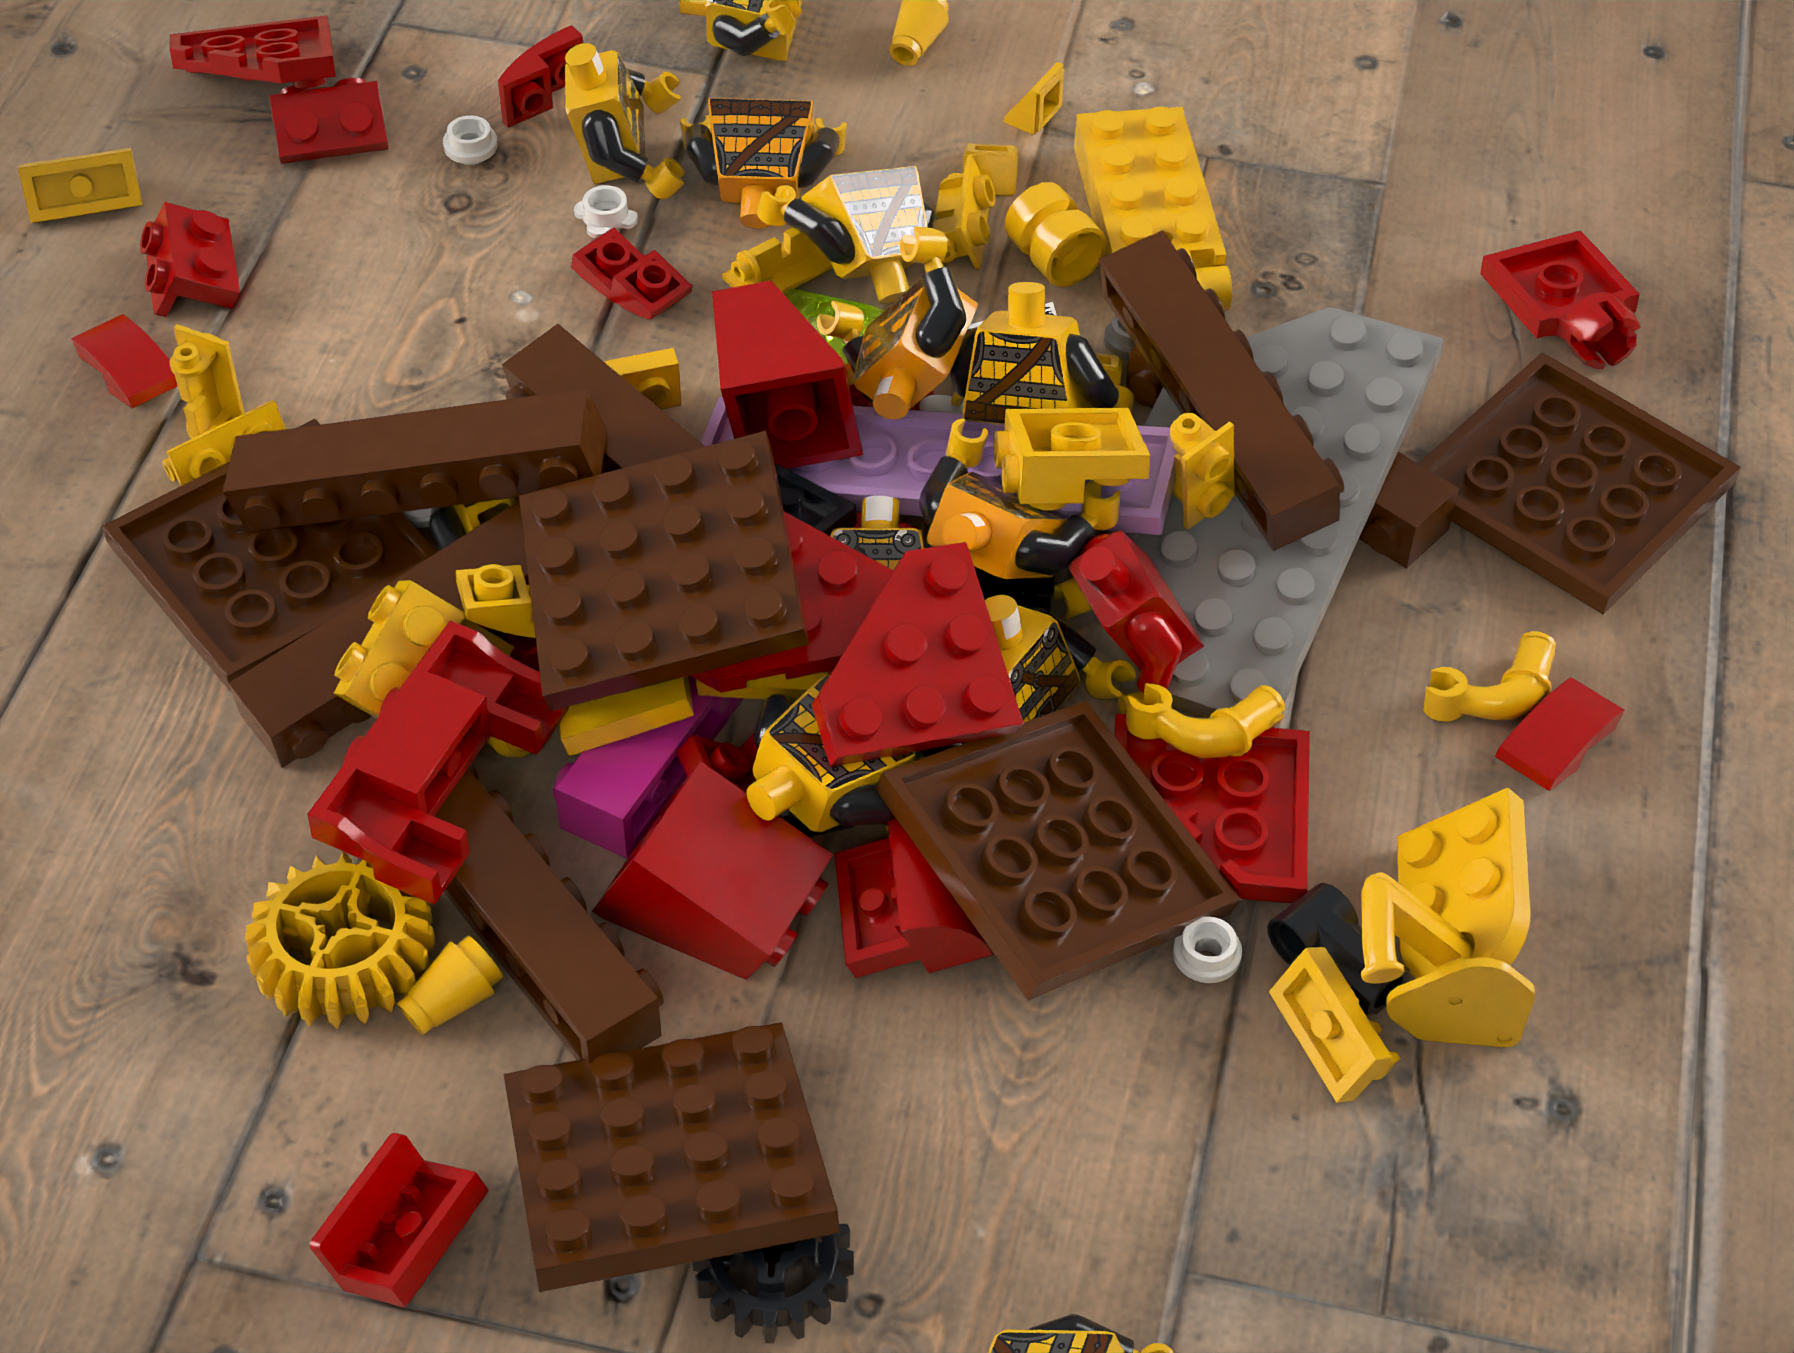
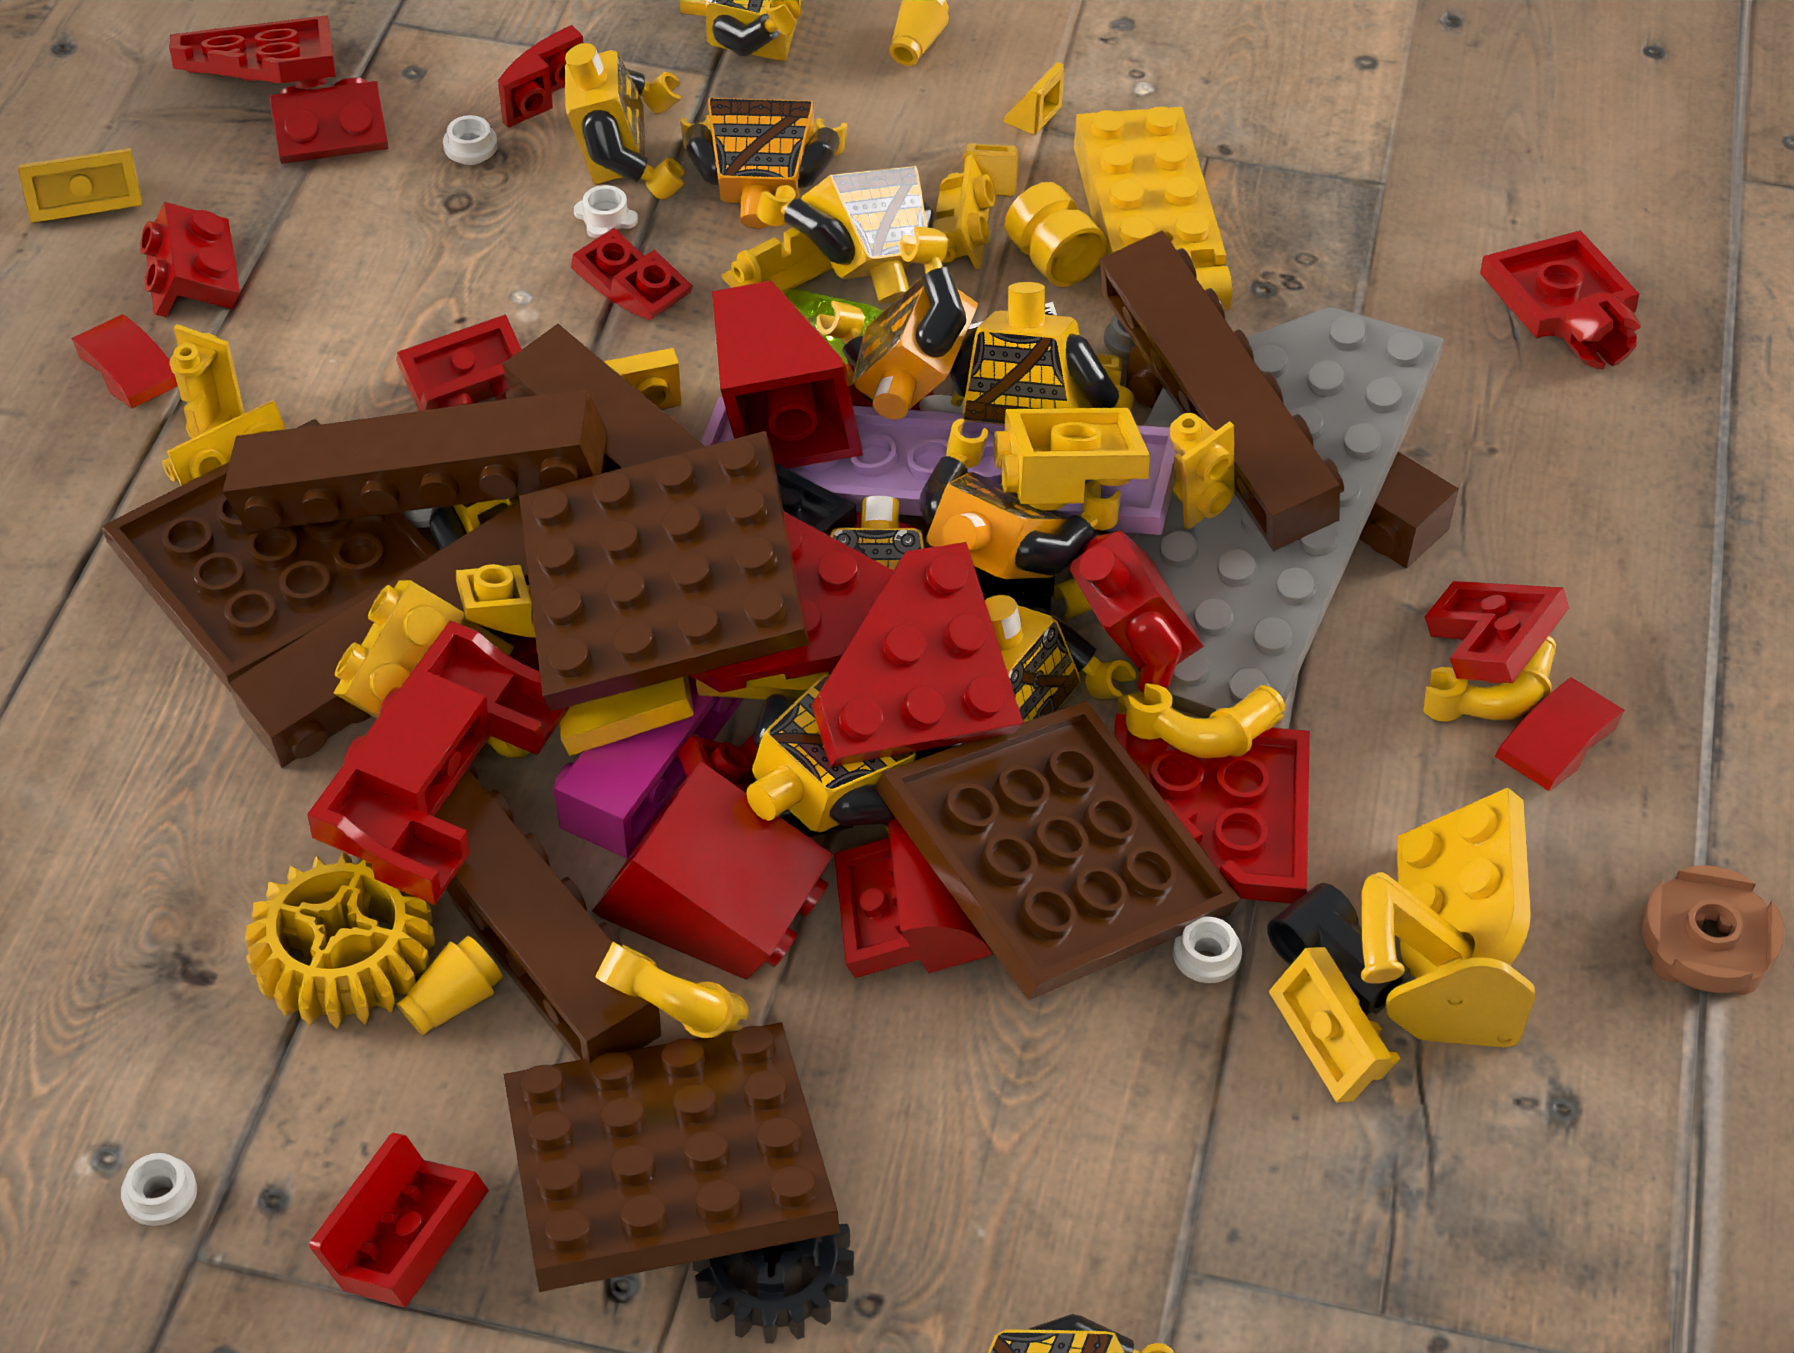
(153, 1173): none -> white plate
(460, 365): none -> red bracket
(702, 1007): none -> yellow piece
(1497, 626): none -> red plate
(1577, 481): reddish brown plate -> none
(1707, 962): none -> nougat plate

